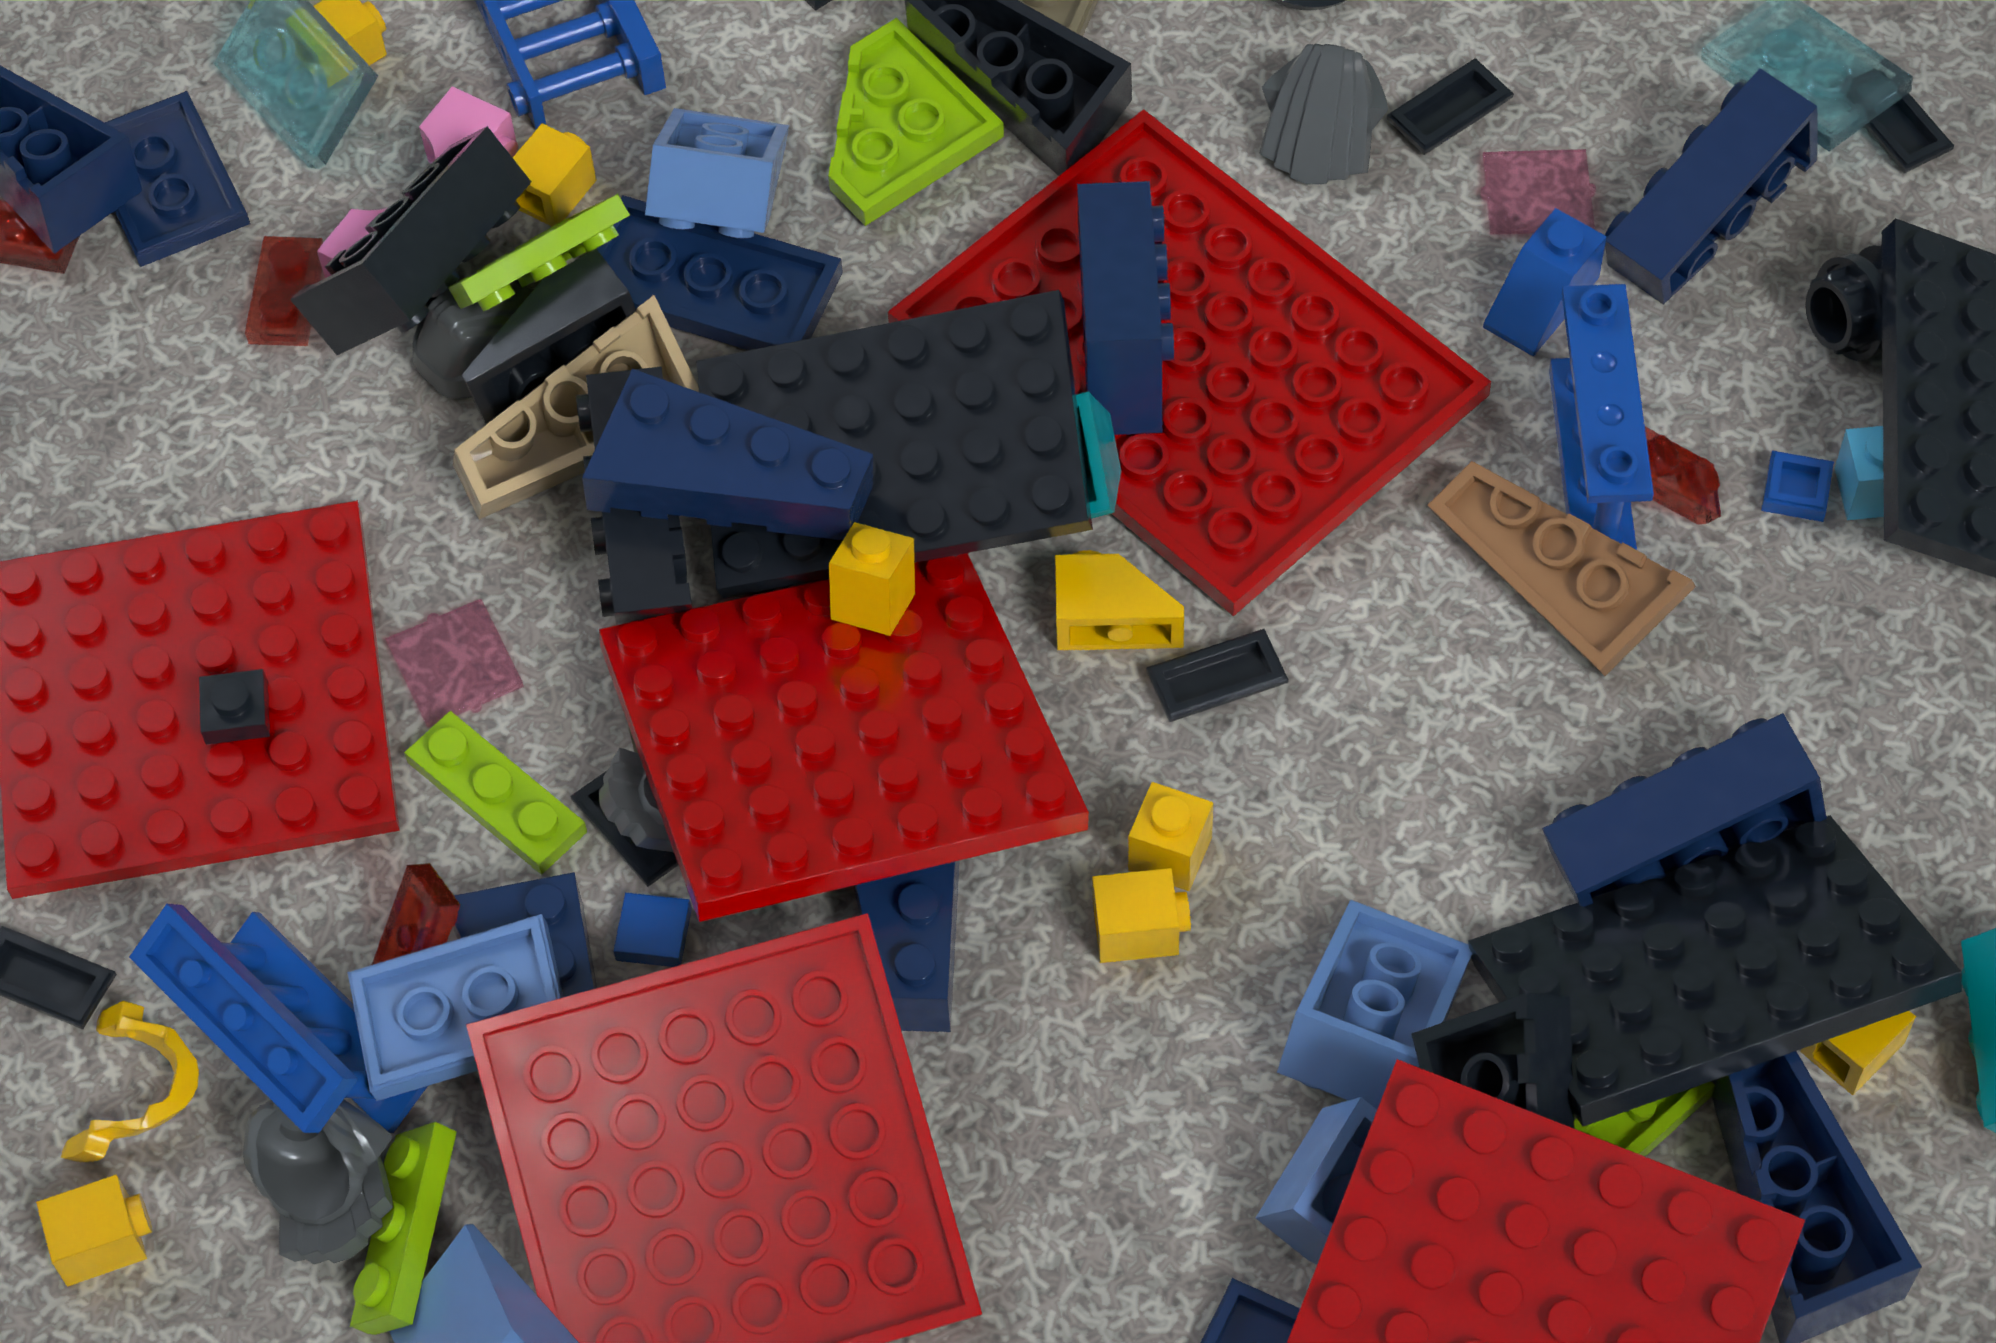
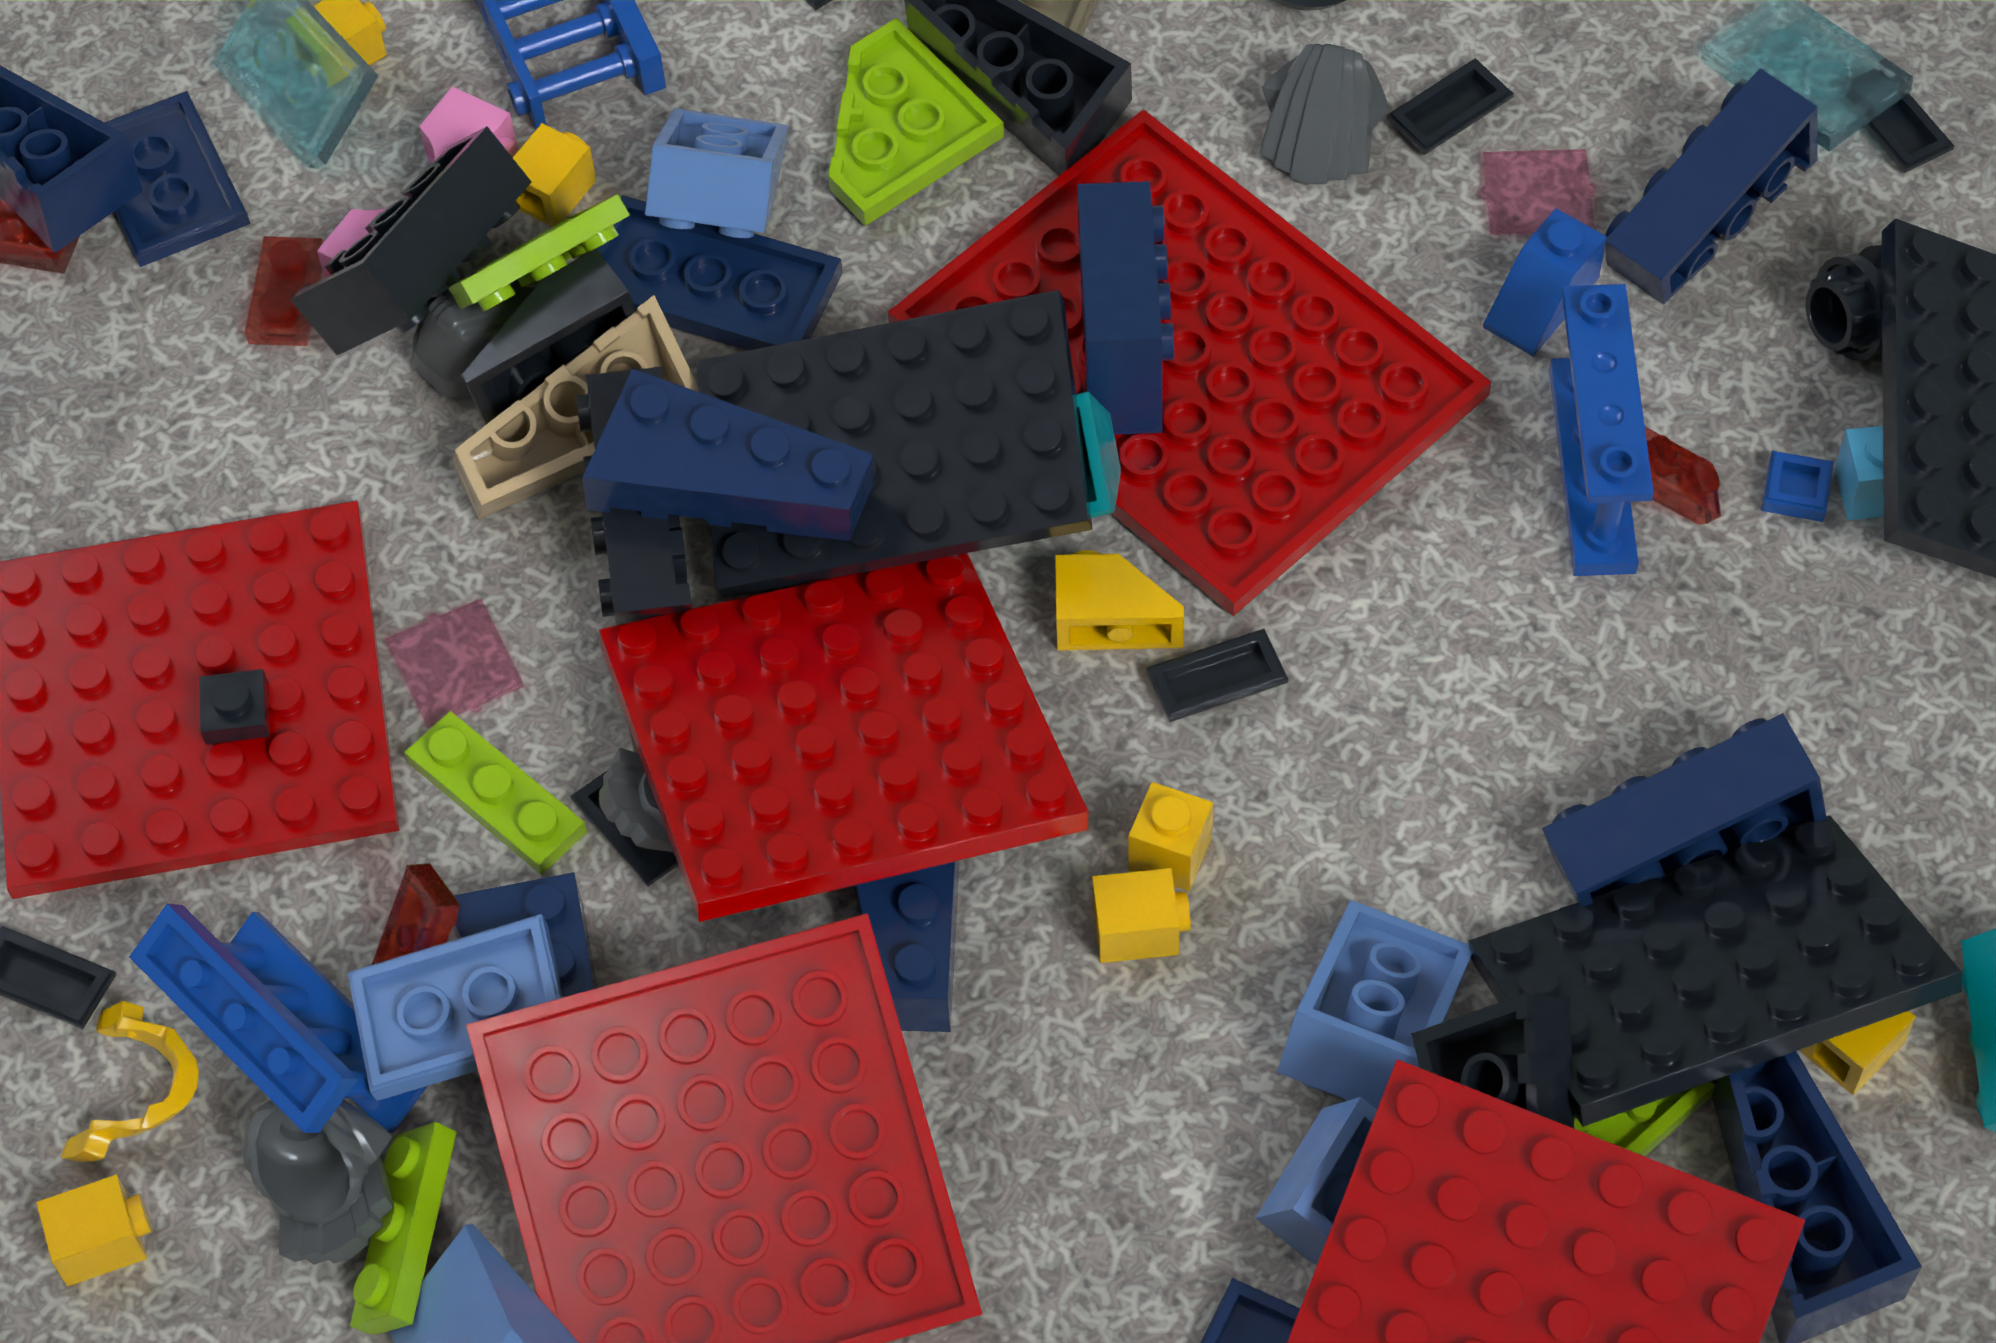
(652, 930): blue tile -> none
(872, 578): yellow brick -> none
(1576, 578): medium nougat wing -> none

